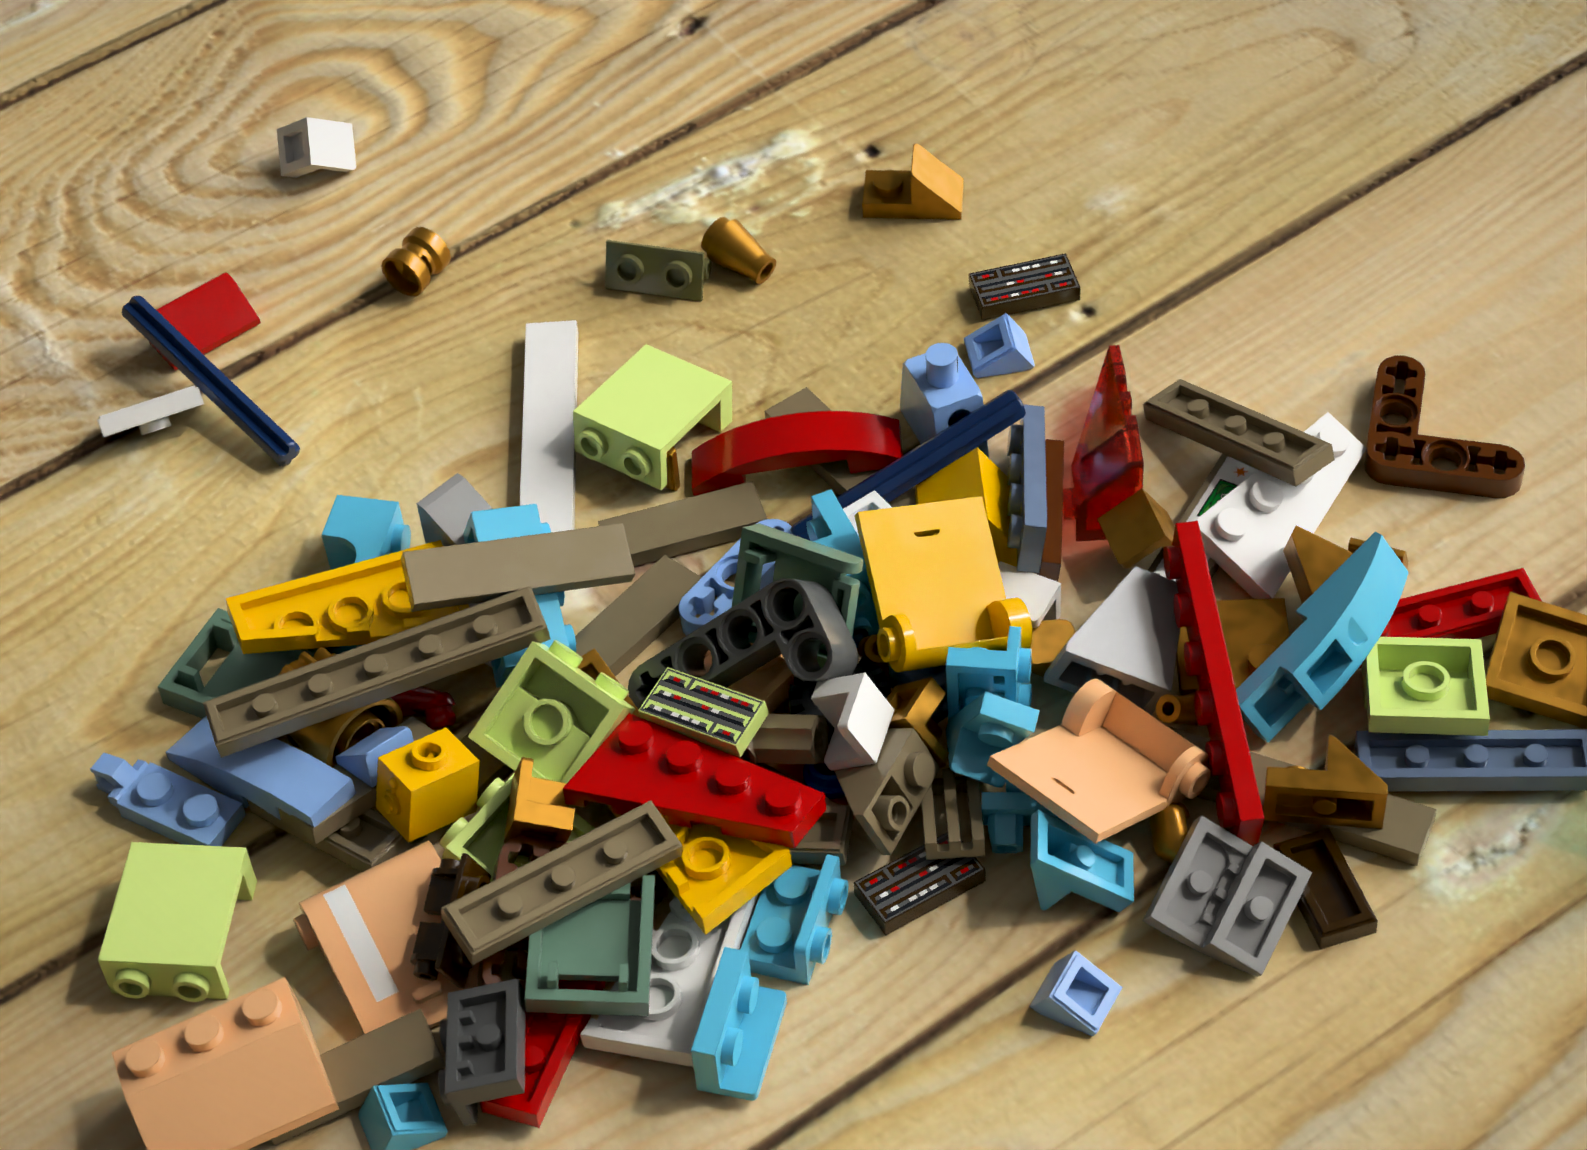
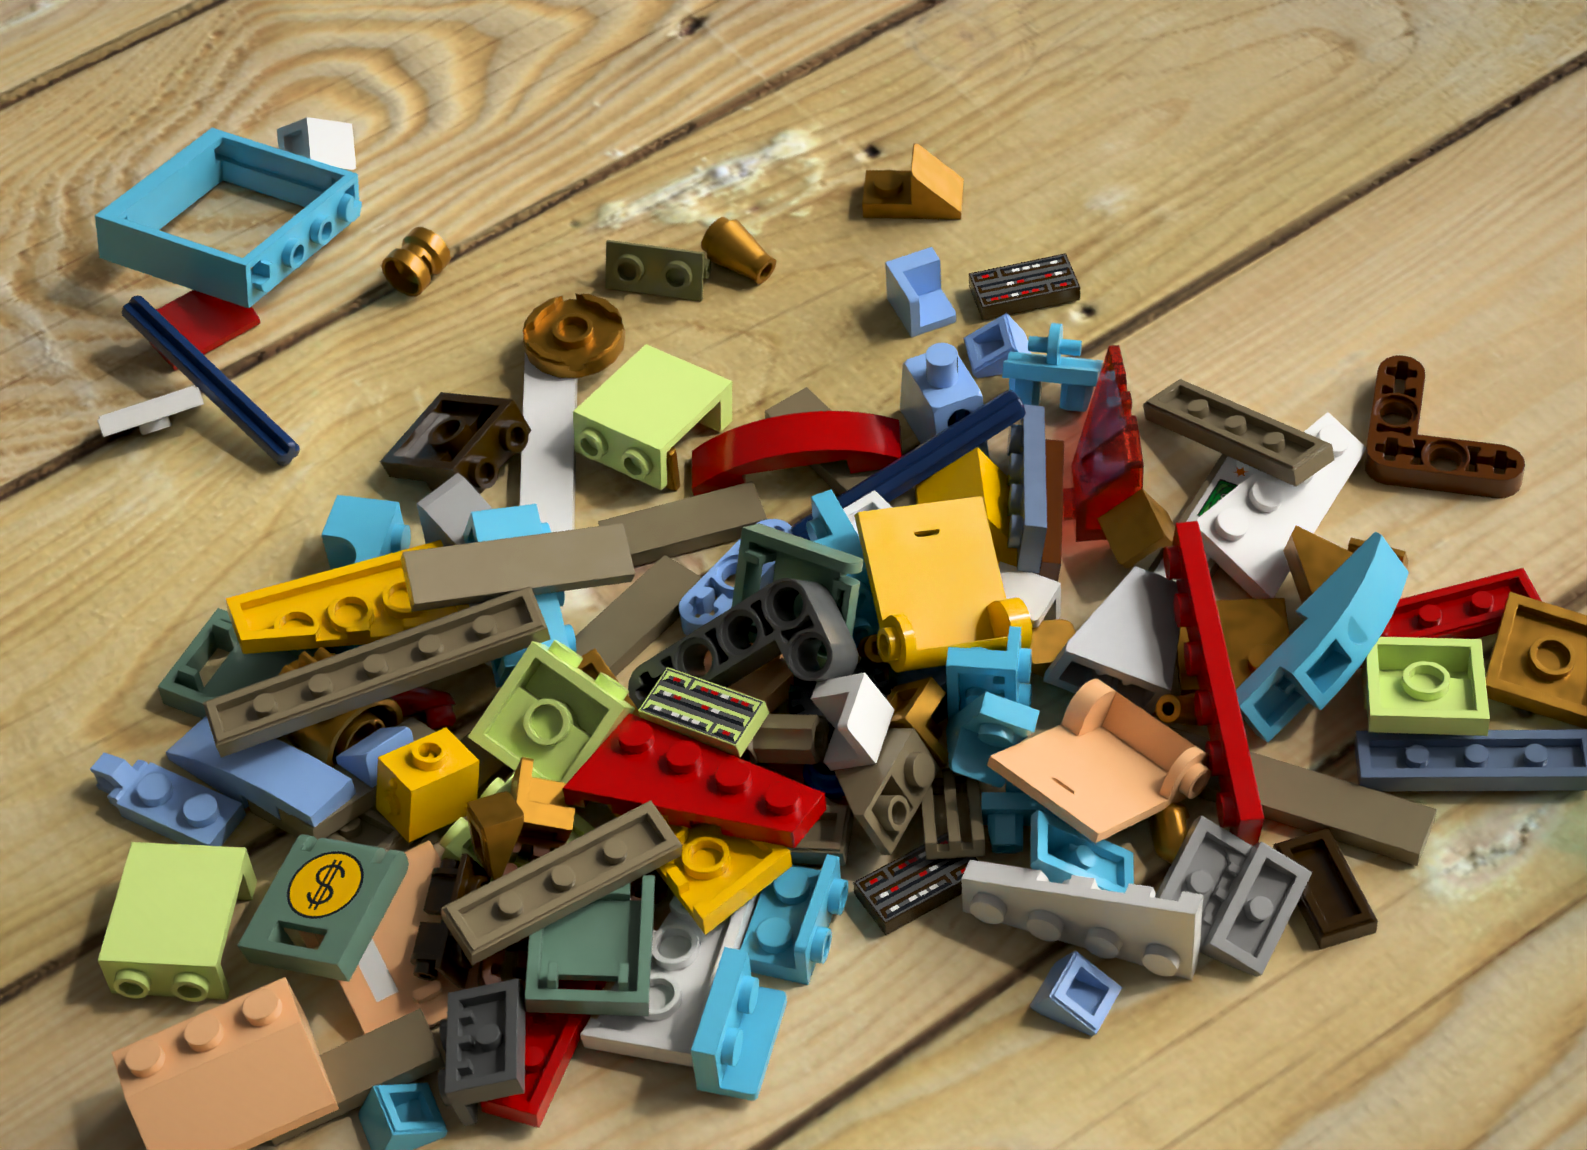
(132, 223): none -> medium azure window
(326, 891): none -> sand green container
(462, 437): none -> dark brown plate
(494, 829): none -> pearl gold slope
(573, 336): none -> pearl gold tile
(916, 292): none -> light blue panel
(1075, 375): none -> medium azure hips
(1106, 923): none -> white wing
(1338, 796): pearl gold slope -> none

